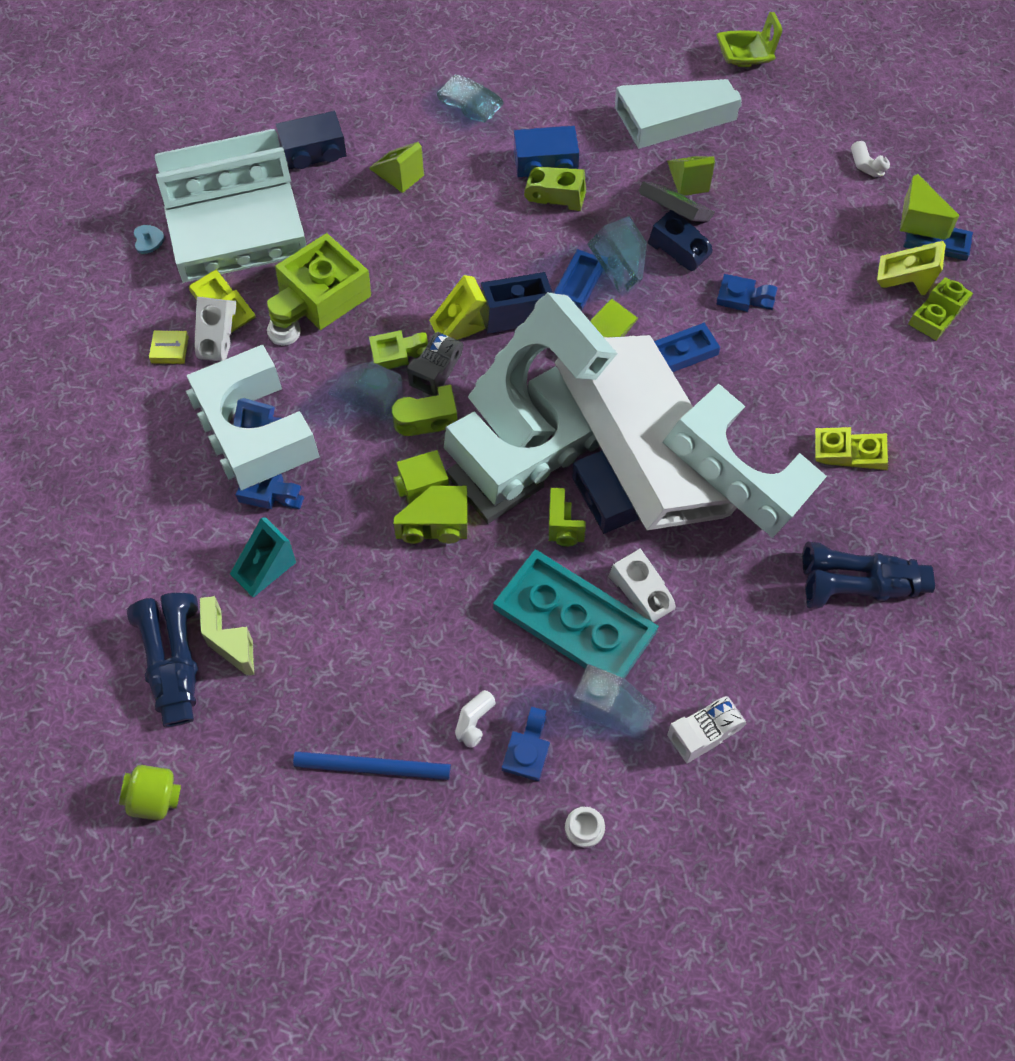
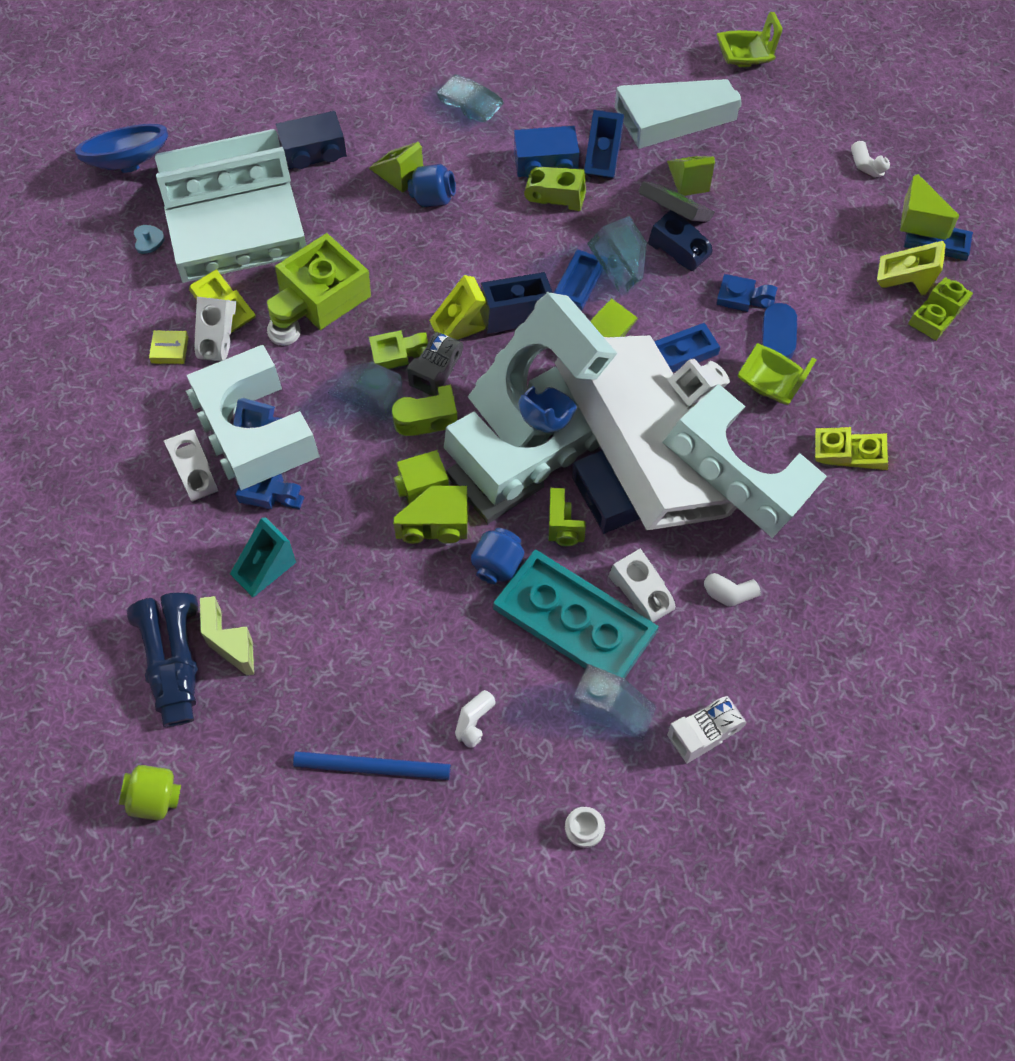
(123, 147): none -> blue dish
(191, 465): none -> white leg
(432, 185): none -> blue head
(497, 556): none -> blue head
(526, 751): blue plate -> none
(548, 410): none -> blue hair
(604, 143): none -> blue slope
(696, 381): none -> white leg
(728, 592): none -> white arm
(773, 374): none -> lime piece
(780, 329): none -> blue tile
(885, 577): dark blue piece -> none

